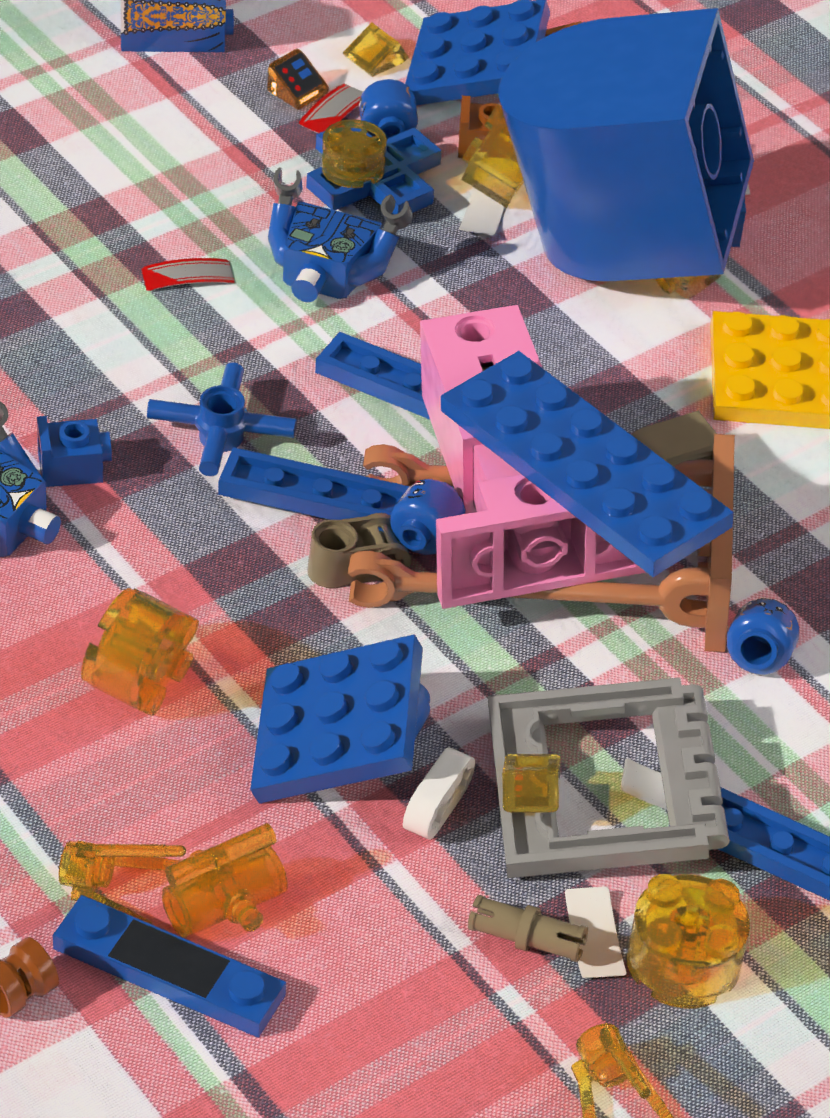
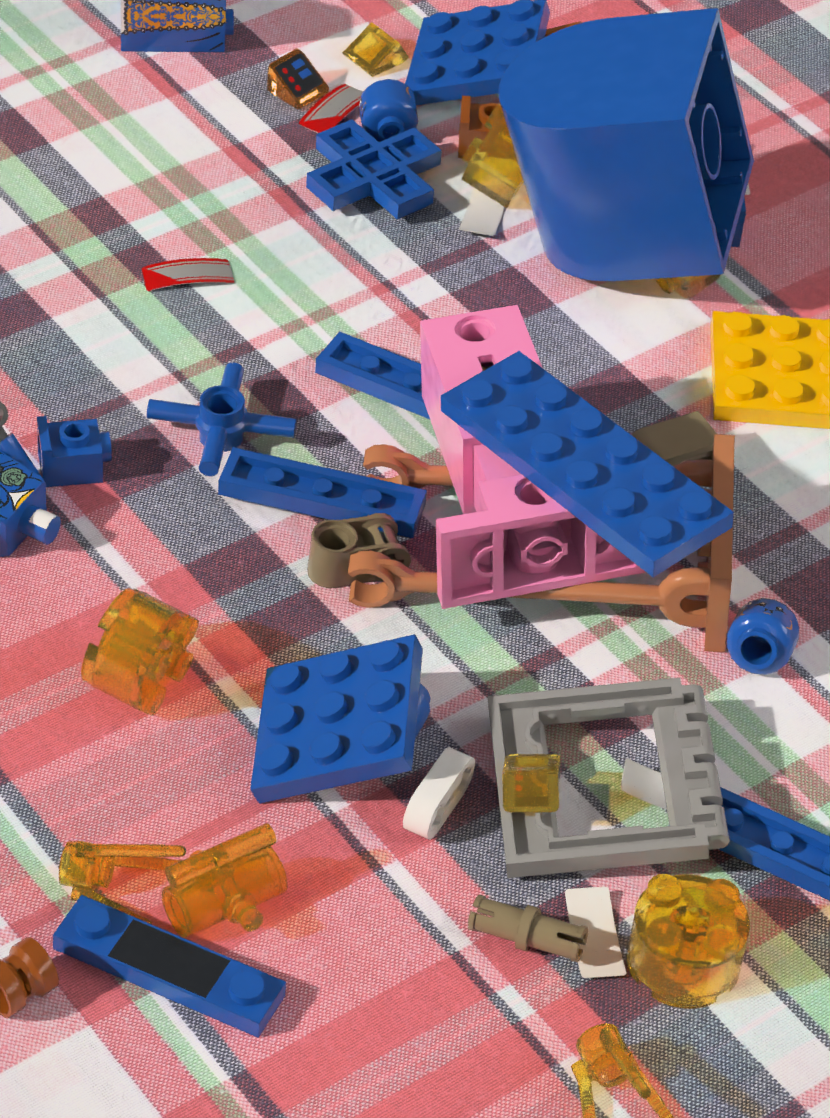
(328, 248): blue torso -> none
(352, 155): clear yellow wheel -> none
(417, 510): blue head -> none

